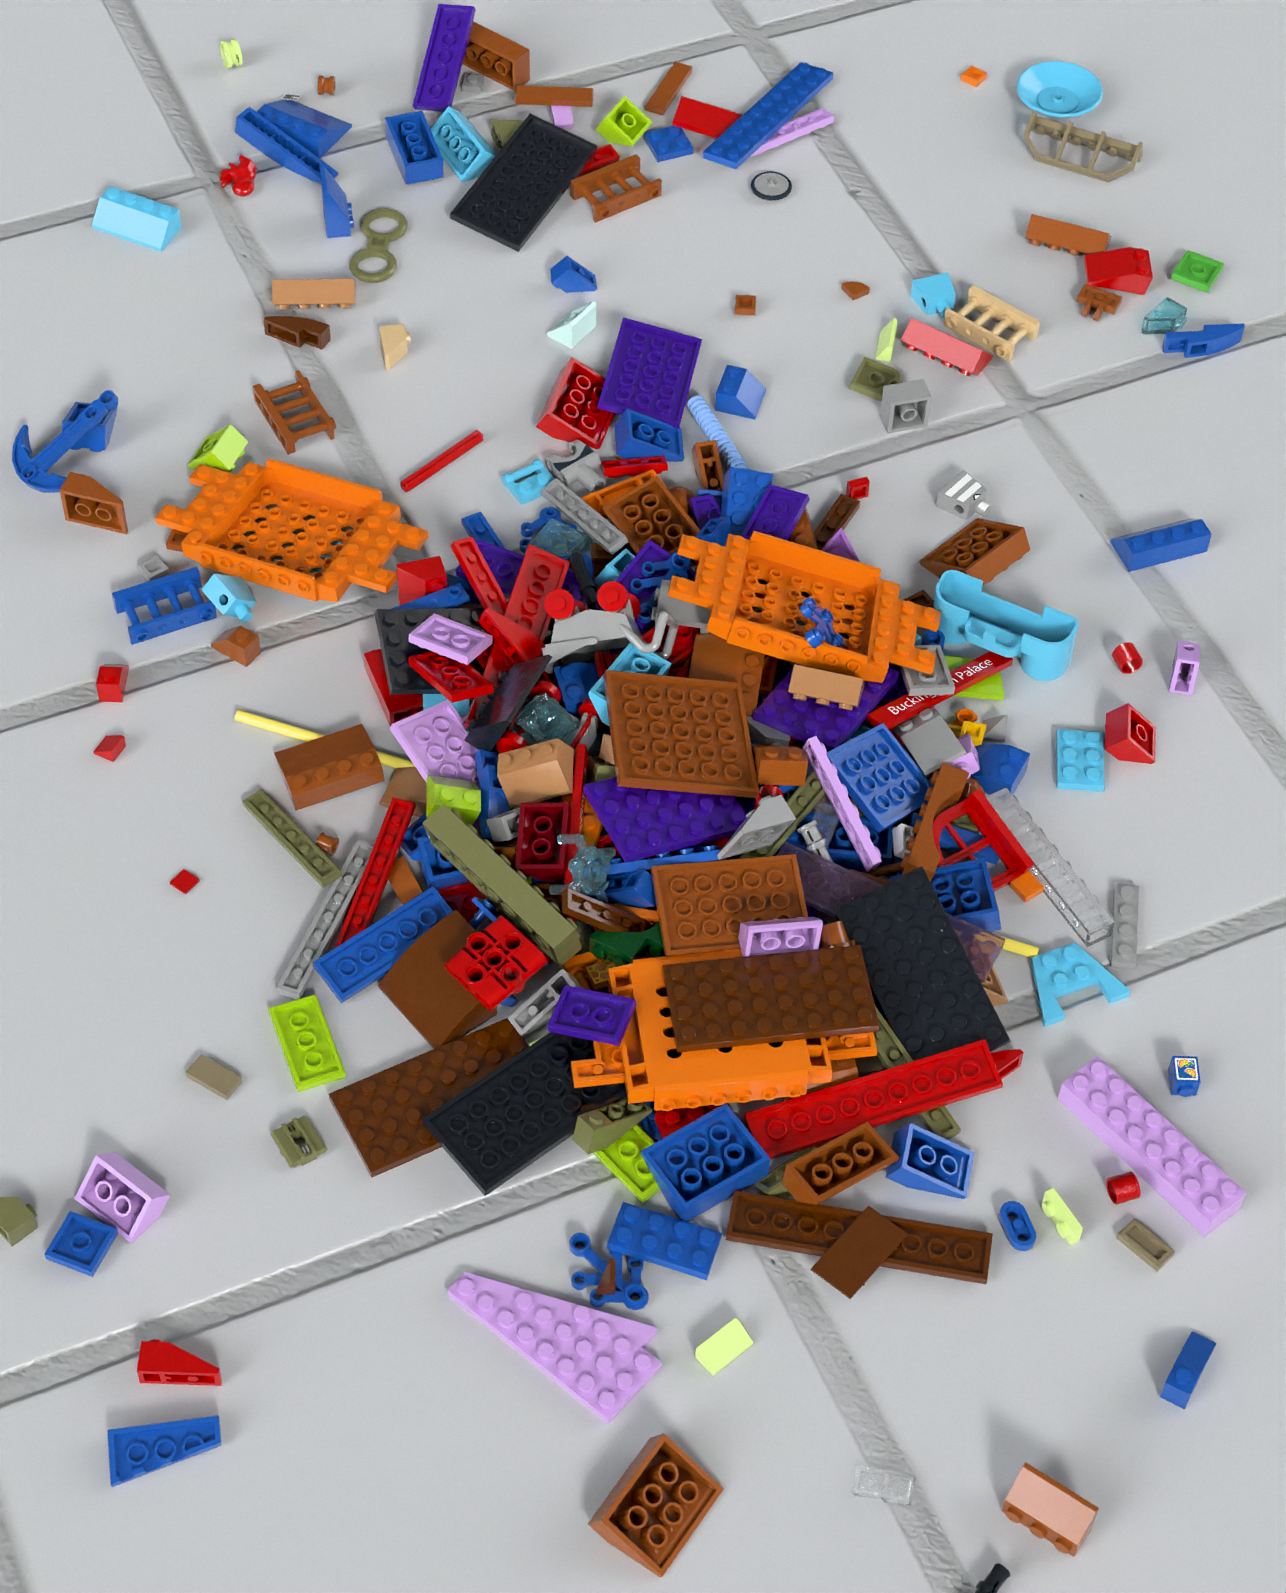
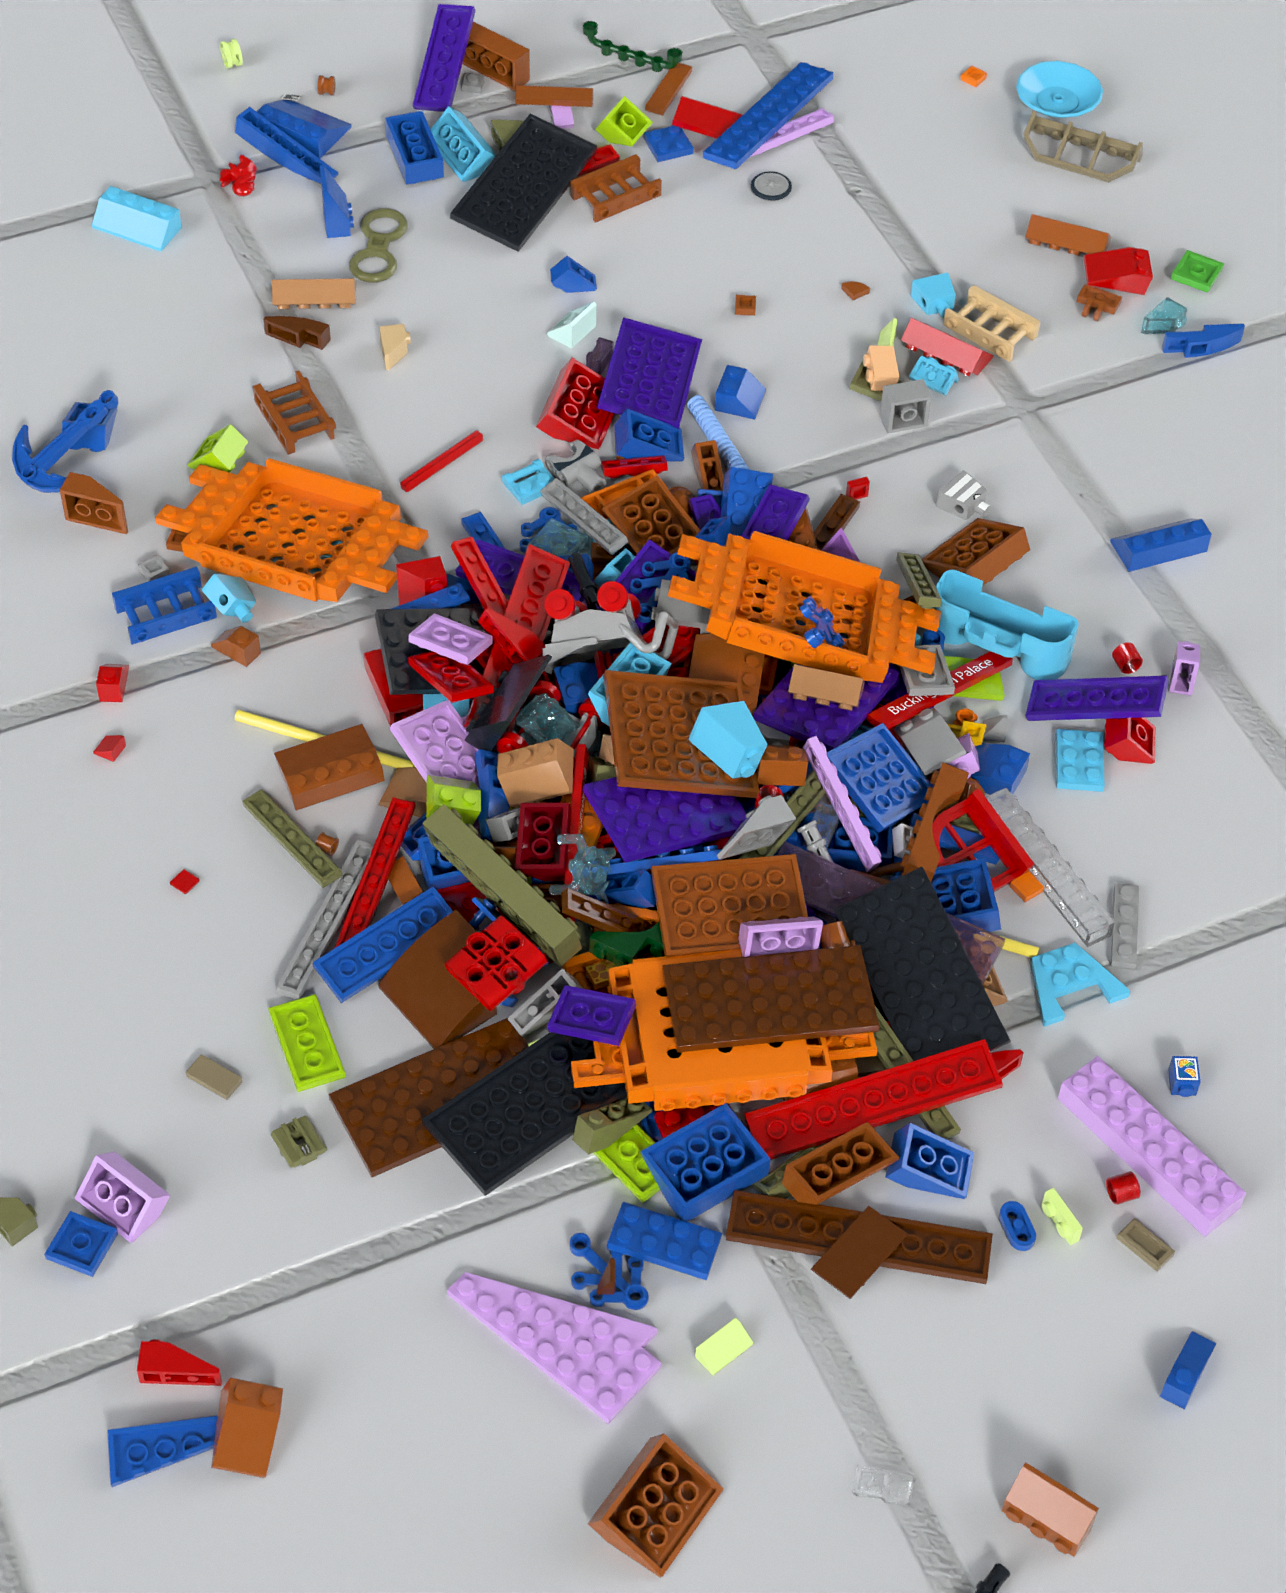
(246, 1427): none -> dark orange slope
(600, 356): none -> clear purple piece
(674, 55): none -> dark green bar
(729, 738): none -> medium azure slope
(881, 367): none -> light nougat brick
(919, 580): none -> olive plate
(936, 376): none -> medium azure bracket
(1097, 698): none -> dark purple plate

